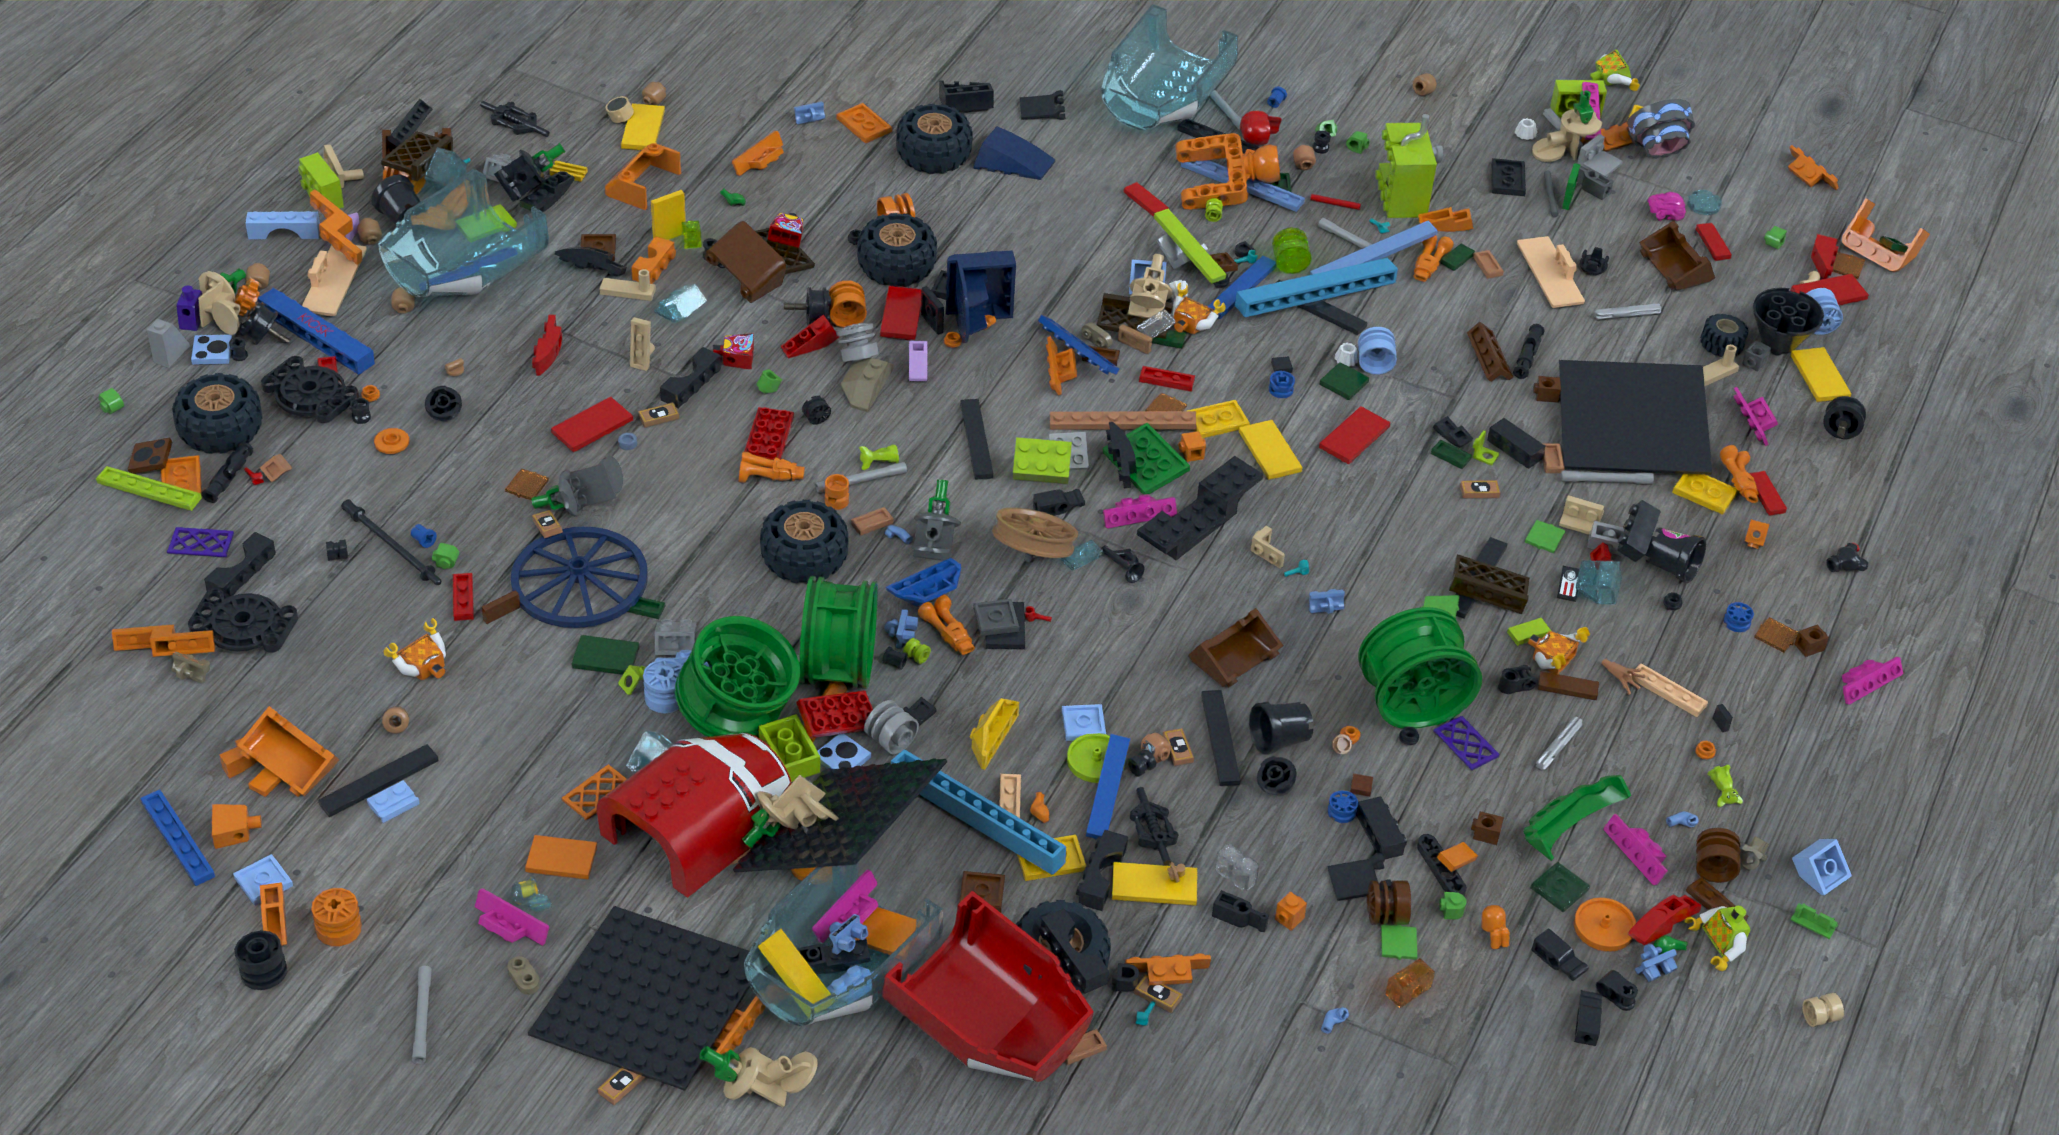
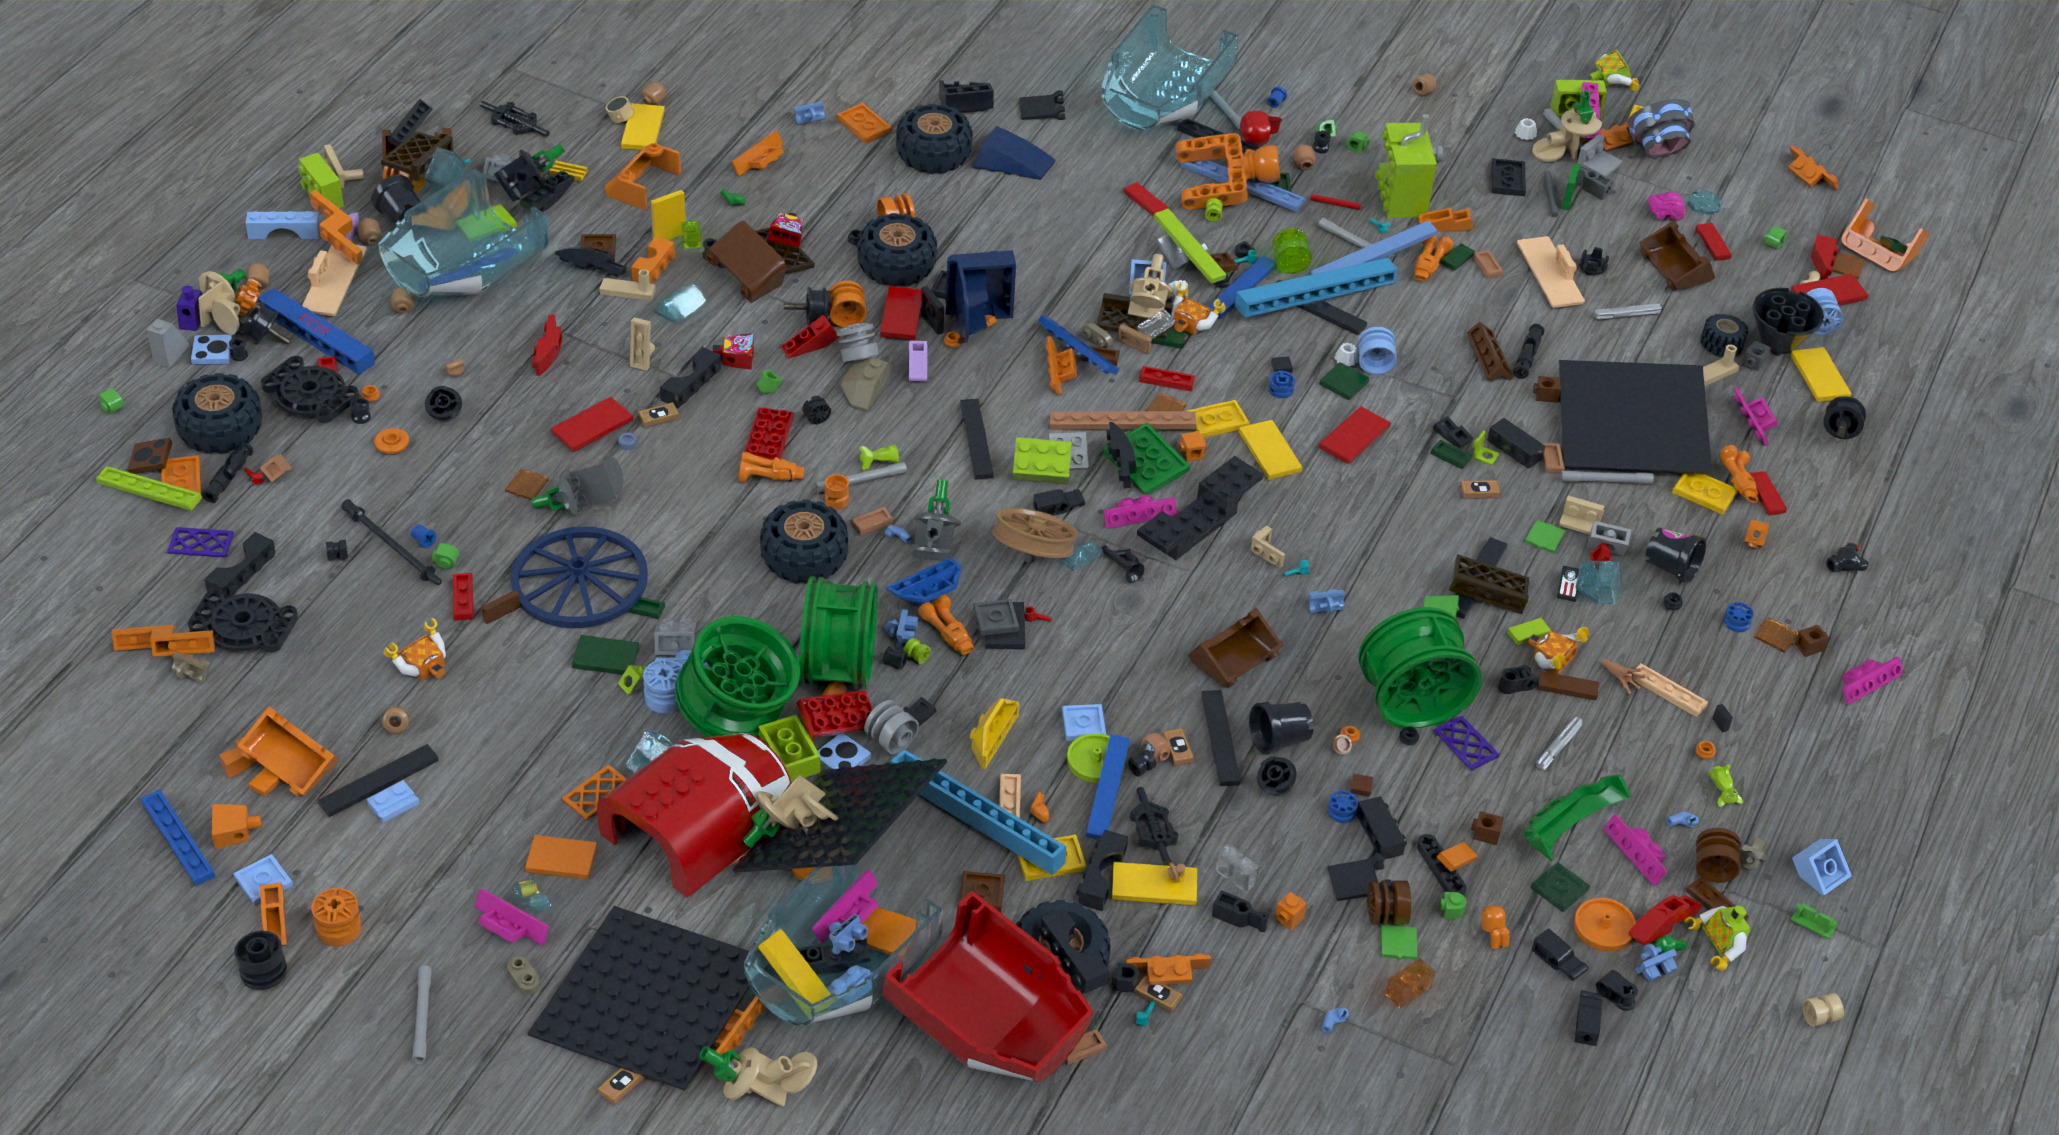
(547, 524): nougat tile -> none
(1638, 530): black brick -> none

